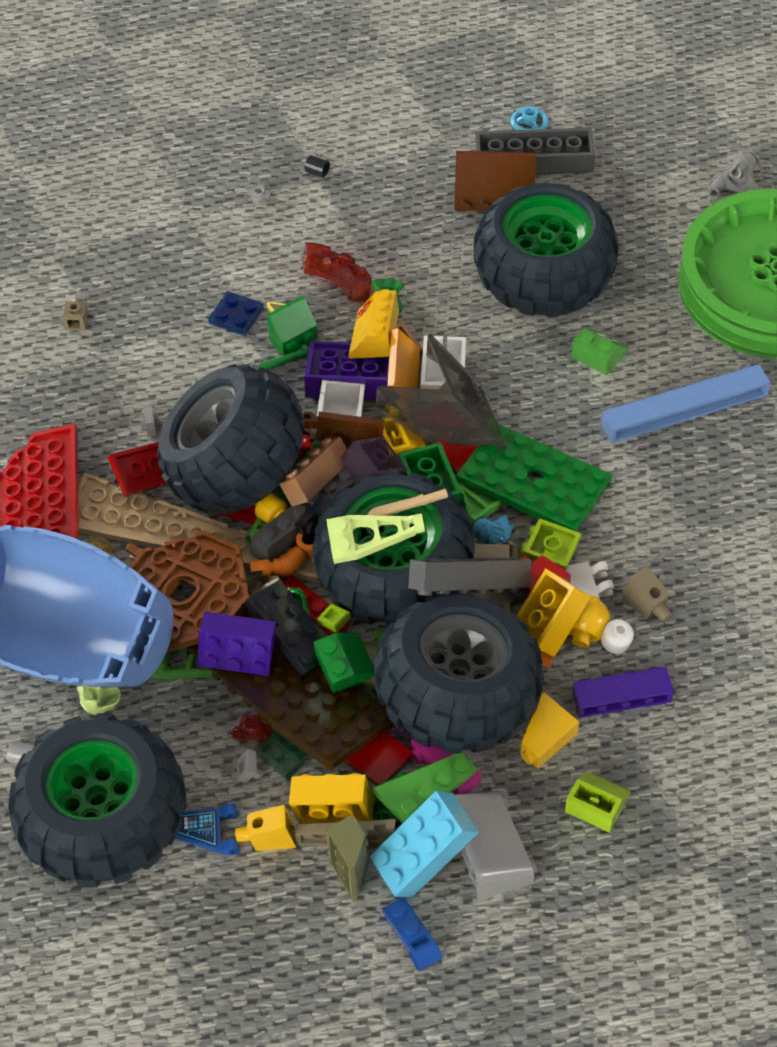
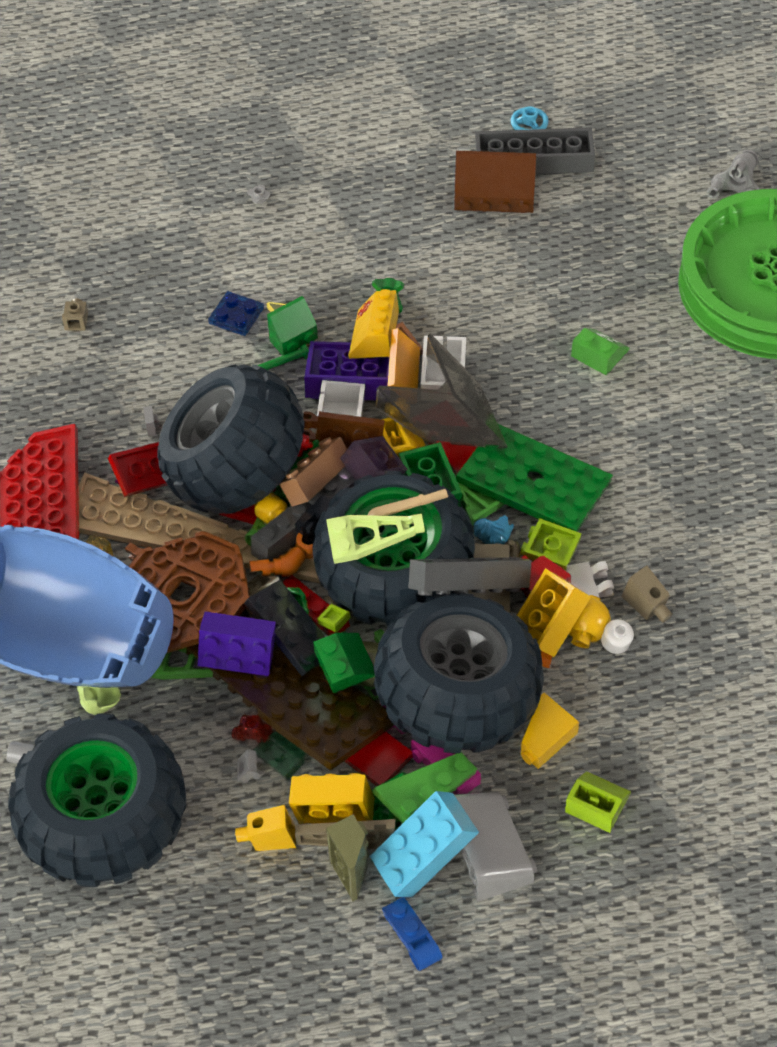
(204, 829): flag -> none
(317, 166): black beam -> none
(339, 269): clear red brick -> none
(545, 249): black wheel -> none
(622, 692): dark purple brick -> none
(685, 403): medium blue brick -> none

